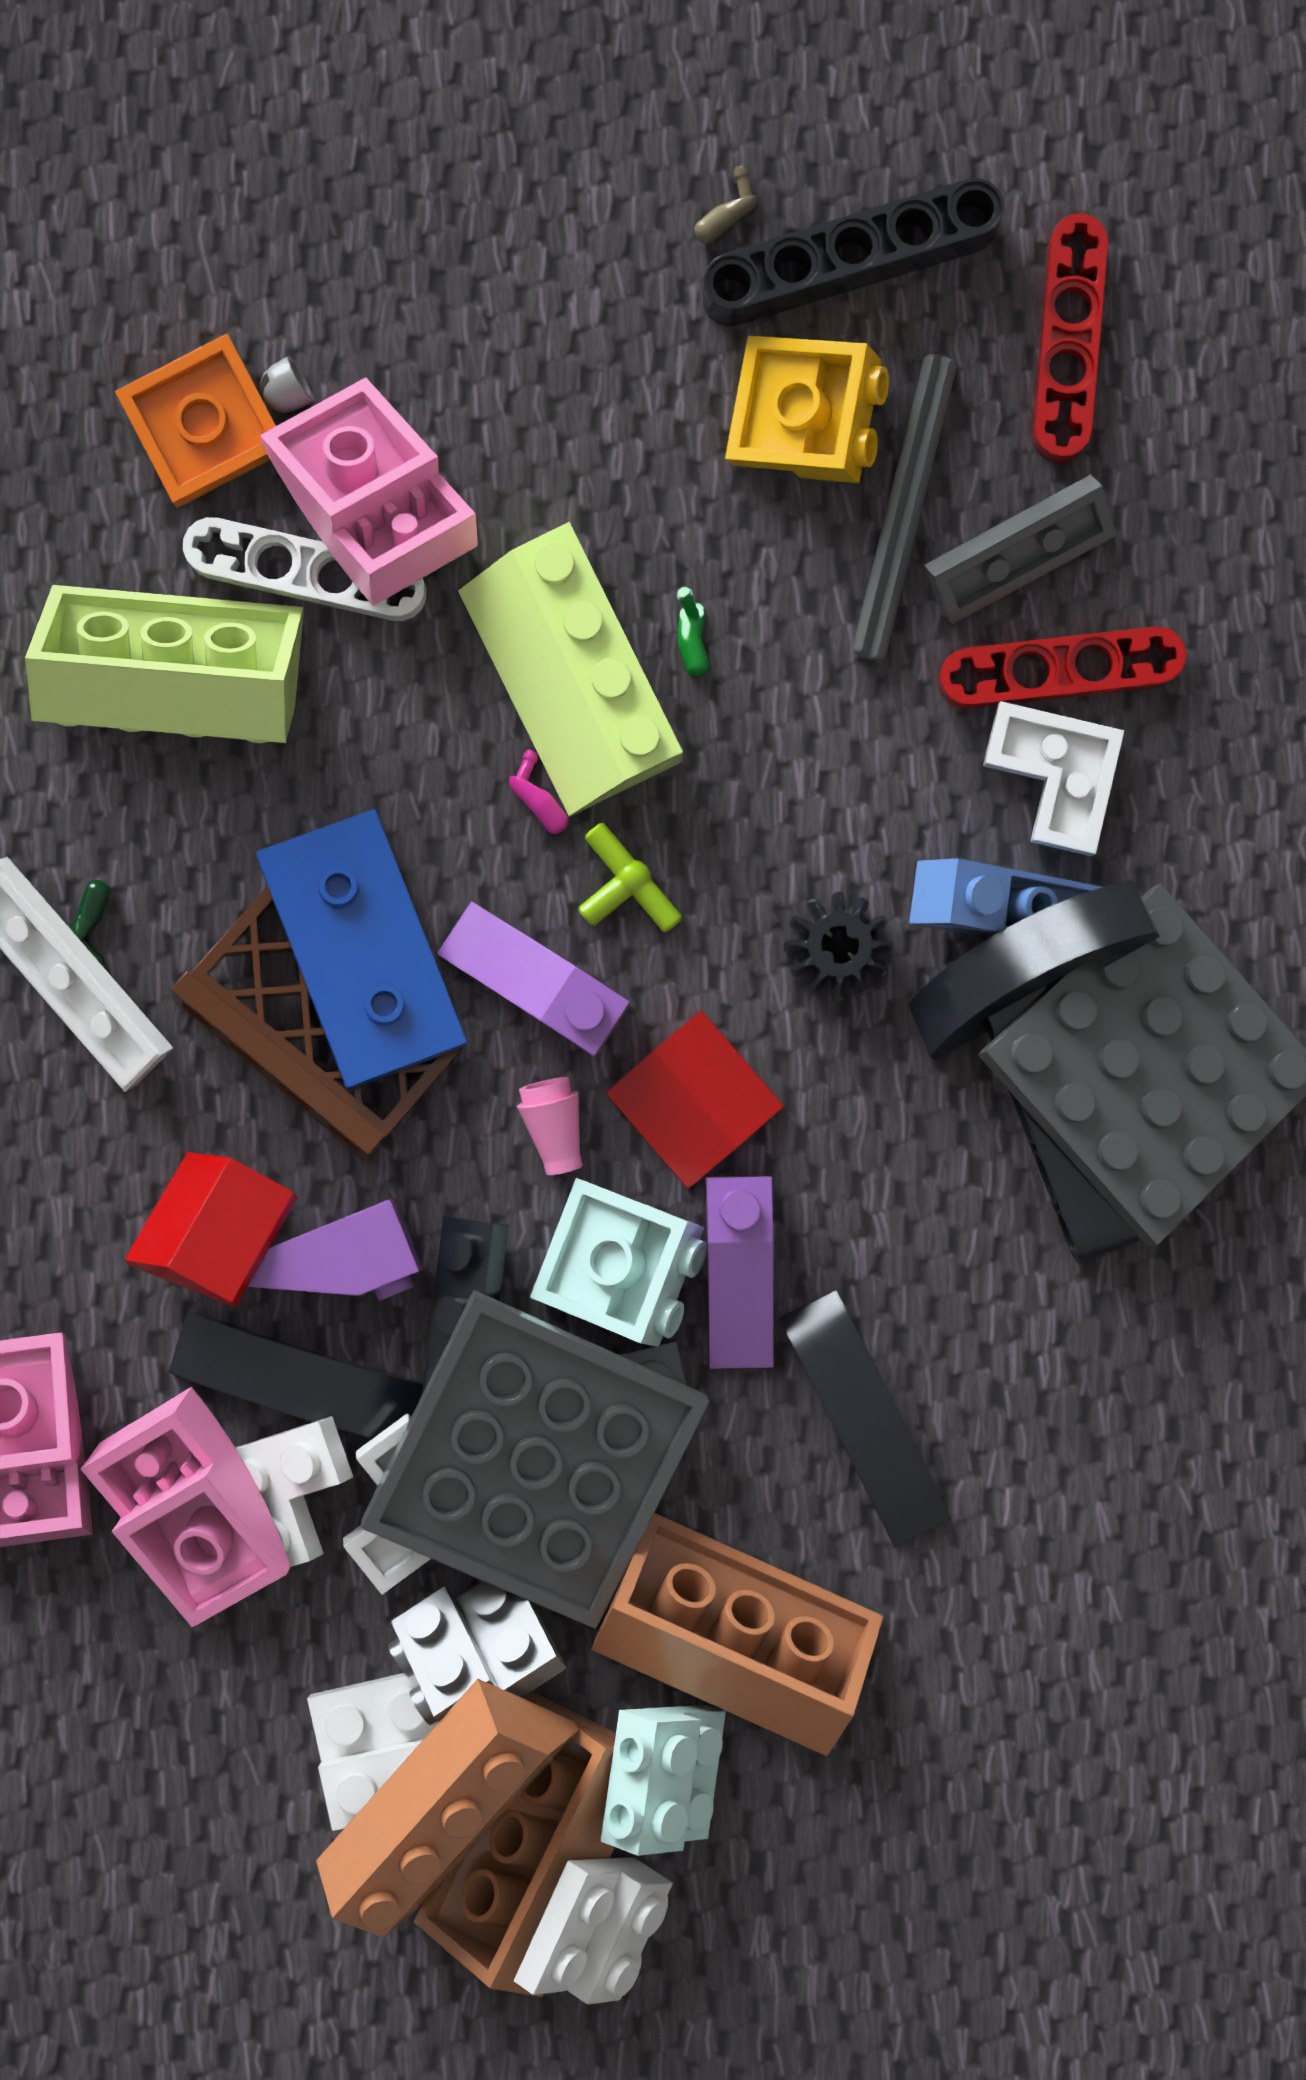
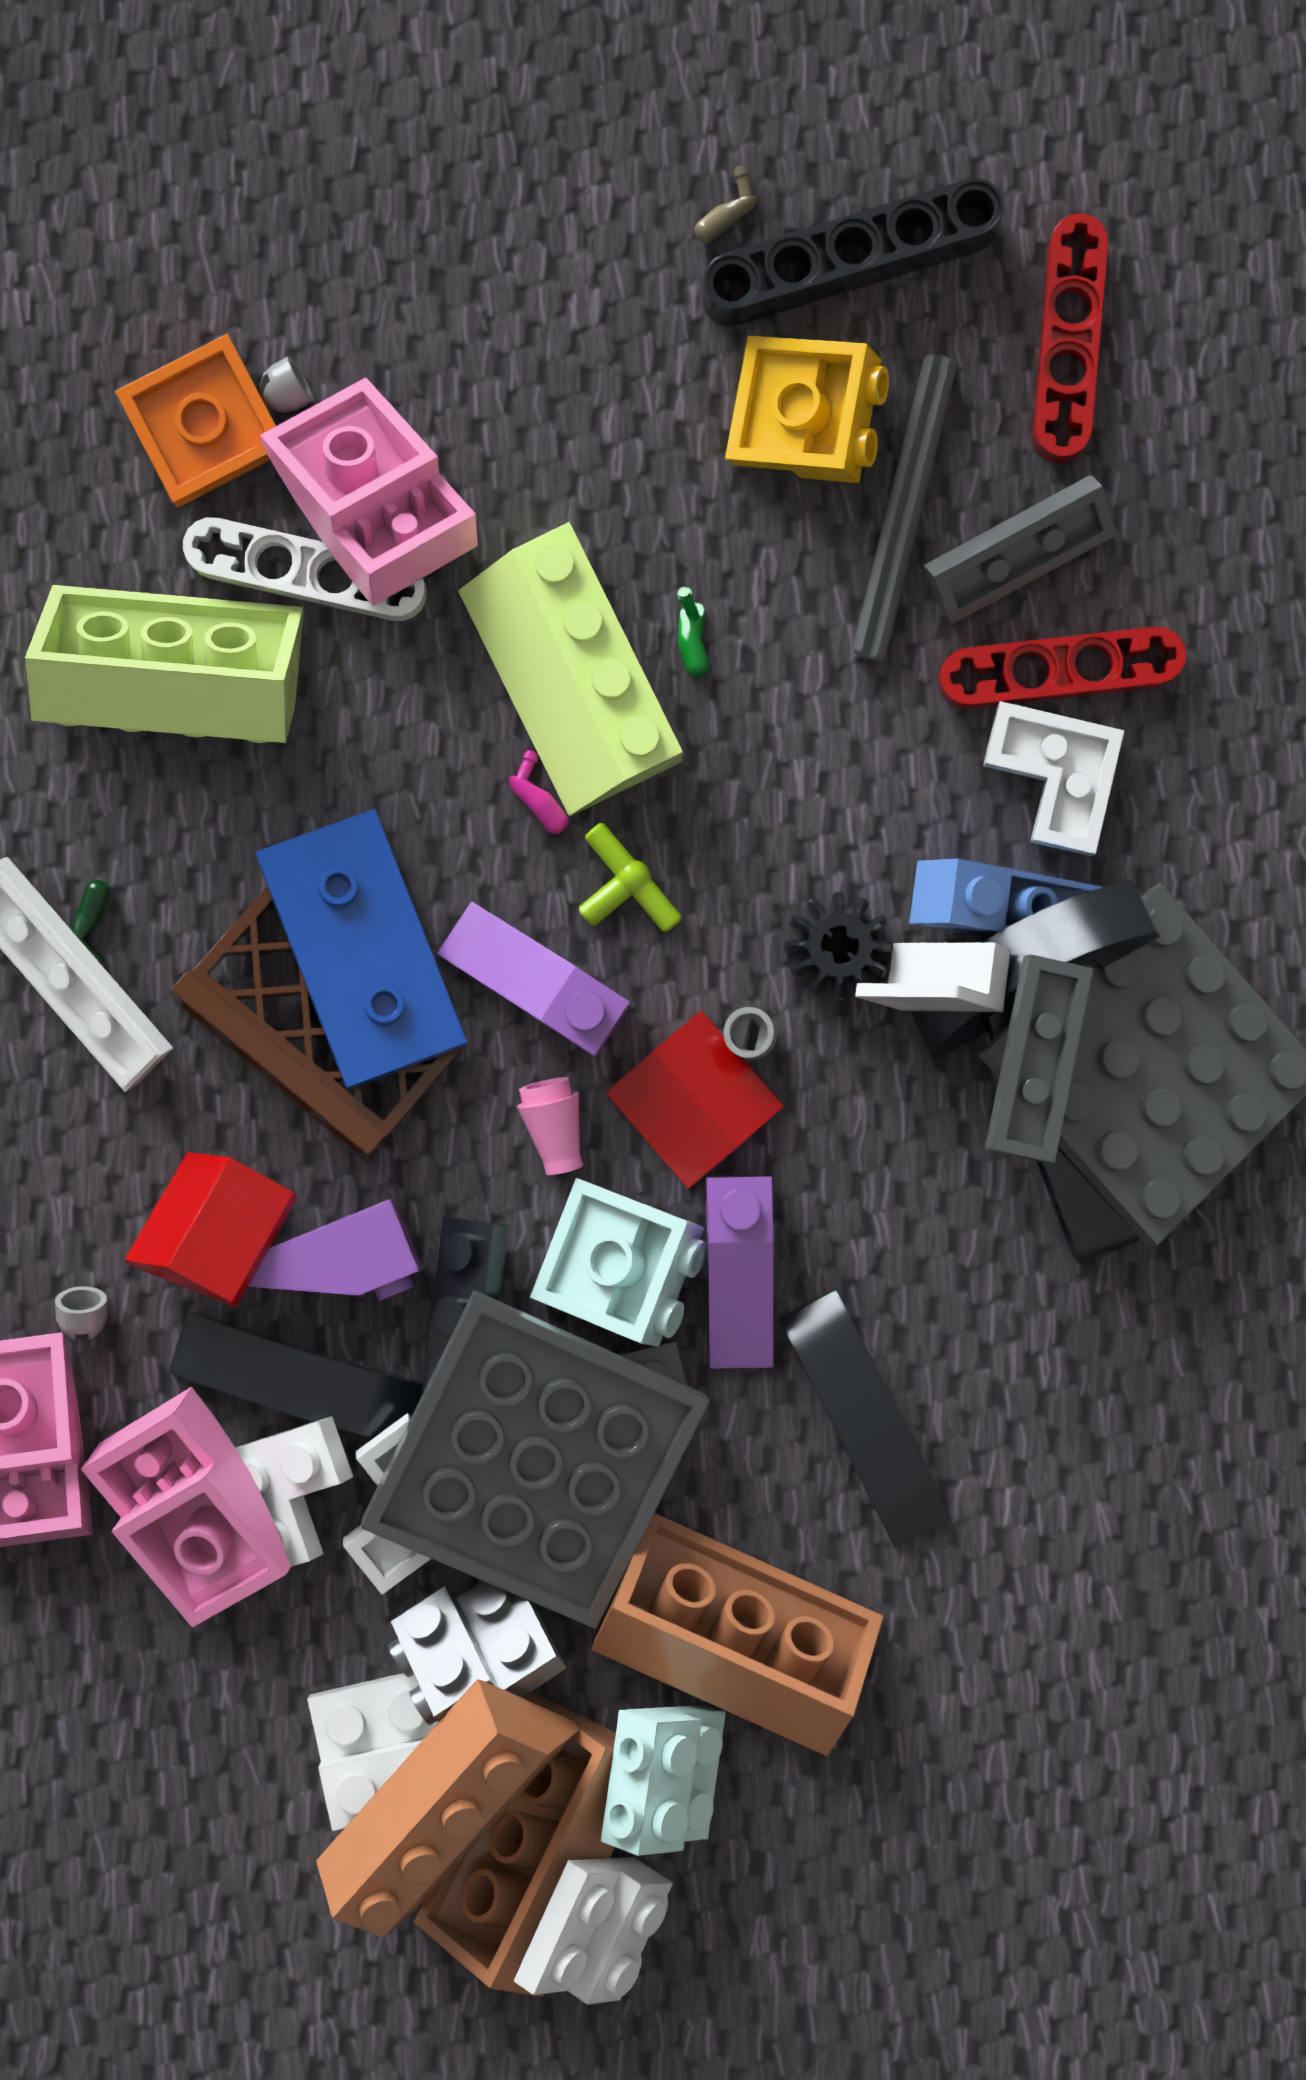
(81, 1311): none -> light grey hinge
(738, 1031): none -> light grey hinge
(943, 978): none -> white panel
(1039, 1058): none -> dark grey plate

